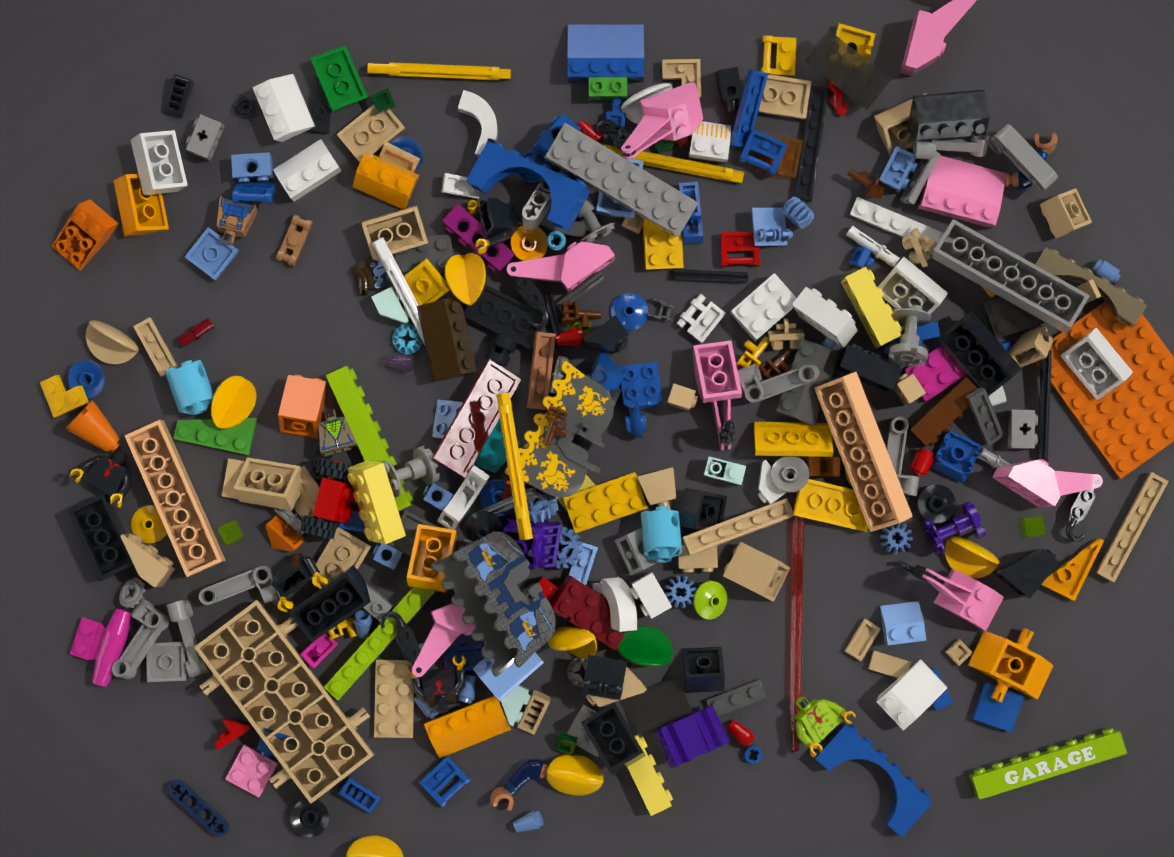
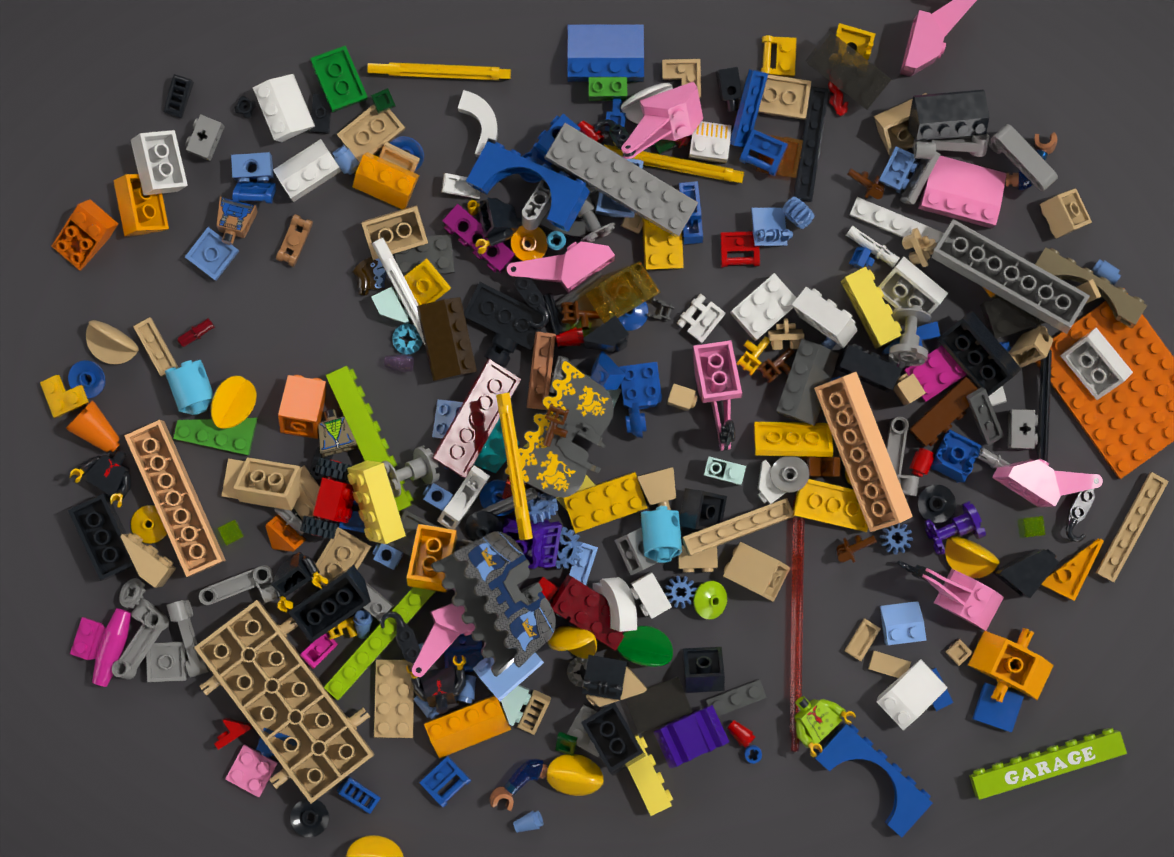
(200, 805): dark blue beam -> none
(345, 160): none -> medium blue brick
(466, 277): yellow piece -> none
(622, 292): none -> clear yellow slope
(713, 276): black axle -> none
(751, 378): light grey piece -> none
(846, 551): none -> reddish brown arm

